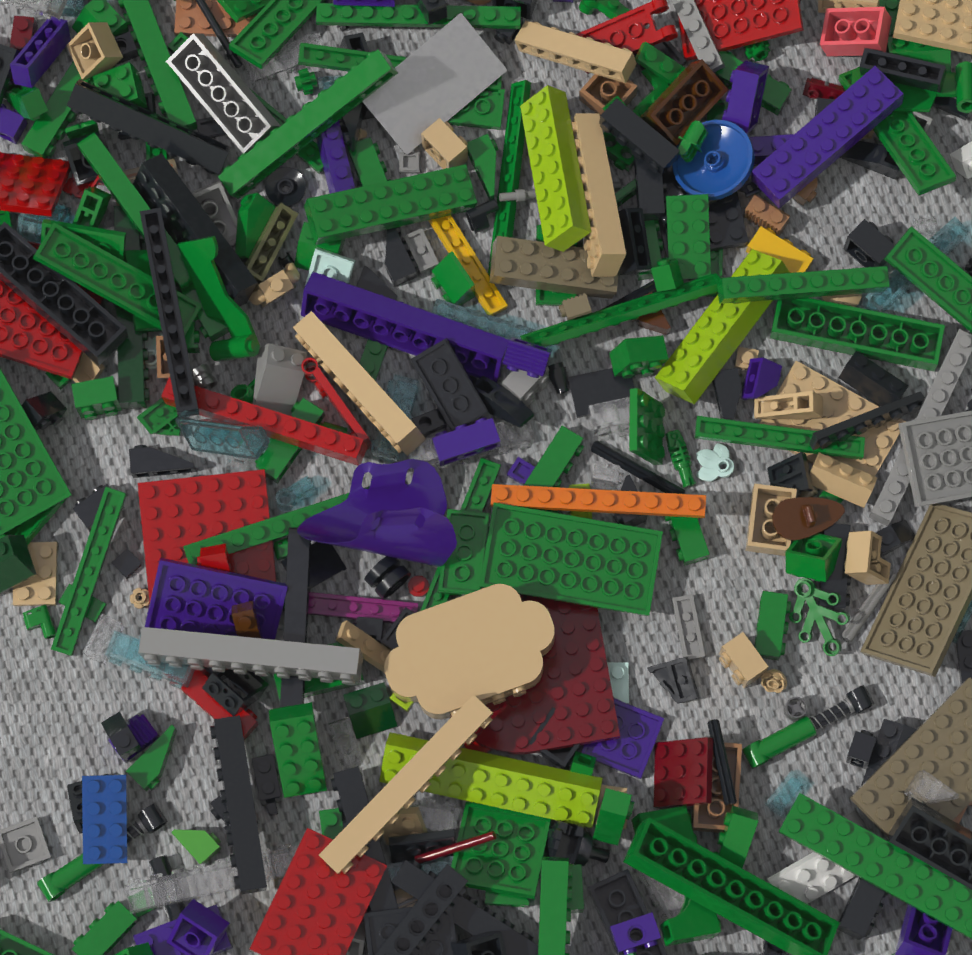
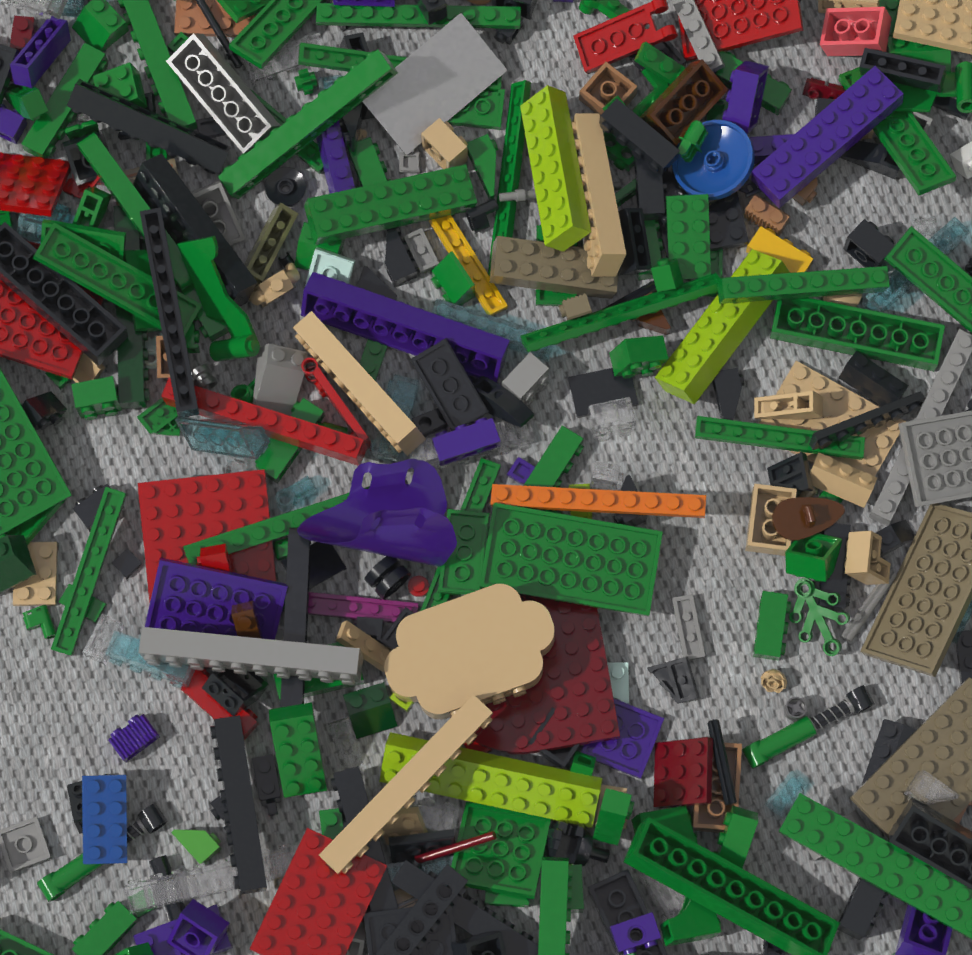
(94, 50): tan slope -> none
(121, 735): black slope -> none
(126, 40): black brick -> none
(140, 603): tan plate -> none
(151, 764): green slope -> none
(152, 462): black slope -> none
(251, 221): green slope -> none
(527, 357): dark purple brick -> none
(558, 377): black cone -> none
(575, 51): tan brick -> none
(635, 469): black axle -> none
(646, 427): green plate -> none
(680, 457): green hinge -> none
(689, 539): green brick -> none
(711, 462): light aqua plate -> none
(742, 660): tan brick -> none
(744, 356): tan plate -> none
(758, 51): green gear -> none
(760, 378): dark purple slope -> none
(810, 878): white plate -> none
(861, 749): black brick -> none

